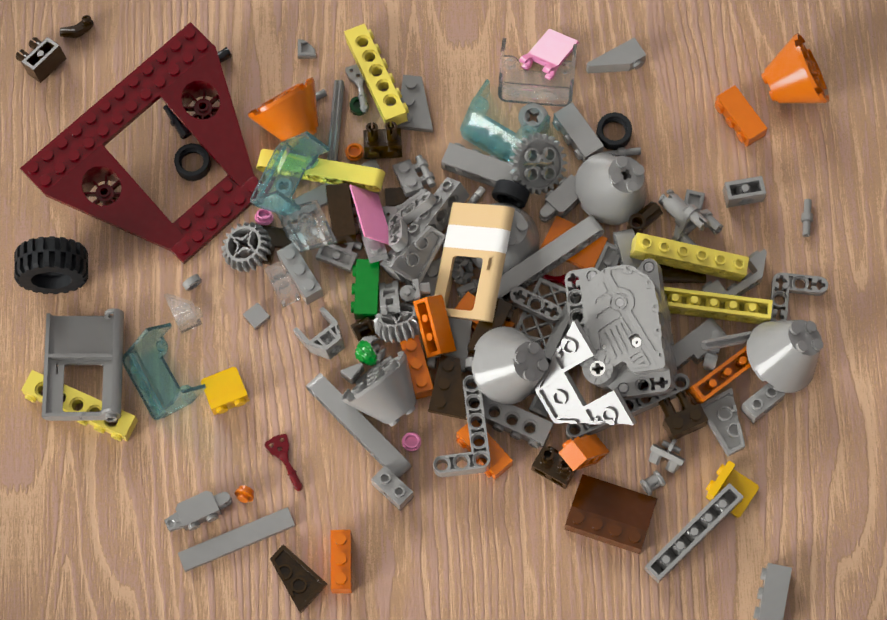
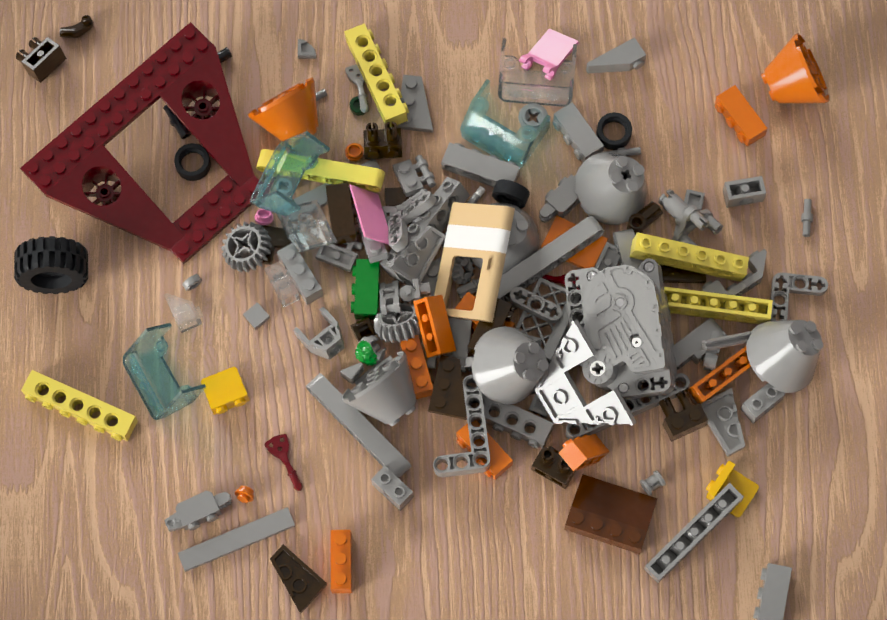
(83, 342): light grey piece -> none
(335, 122): light grey axle -> none
(411, 441): bright pink plate -> none
(538, 146): light grey gear -> none
(674, 460): light grey hips -> none

